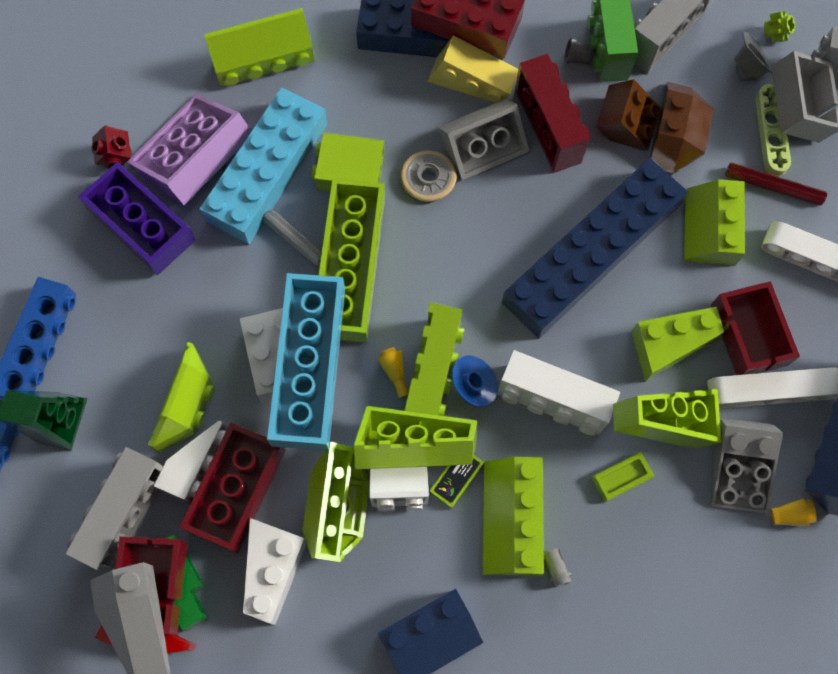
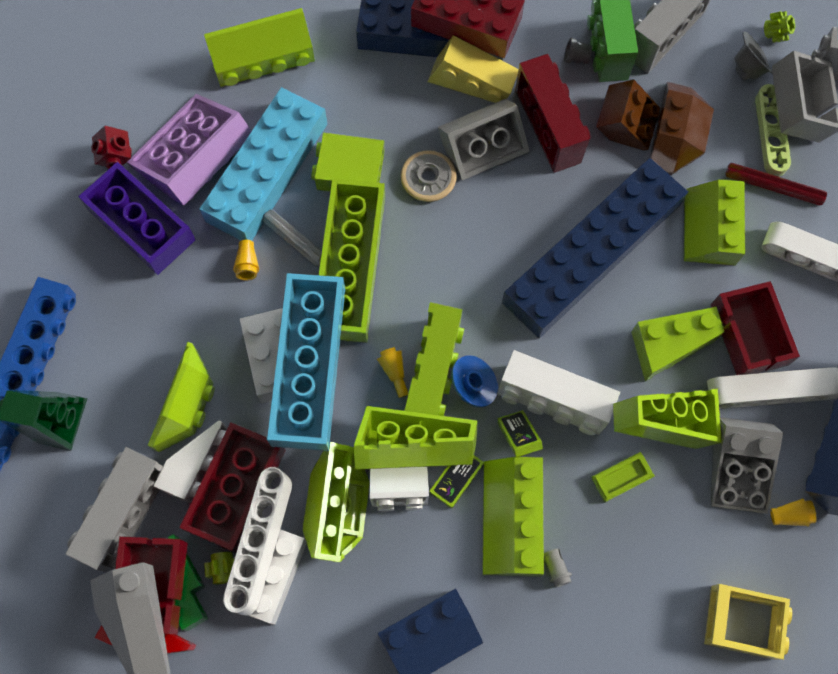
(219, 567): none -> lime gear
(246, 262): none -> yellow cone
(261, 555): none -> white beam
(520, 433): none -> tile
(718, 614): none -> light yellow window

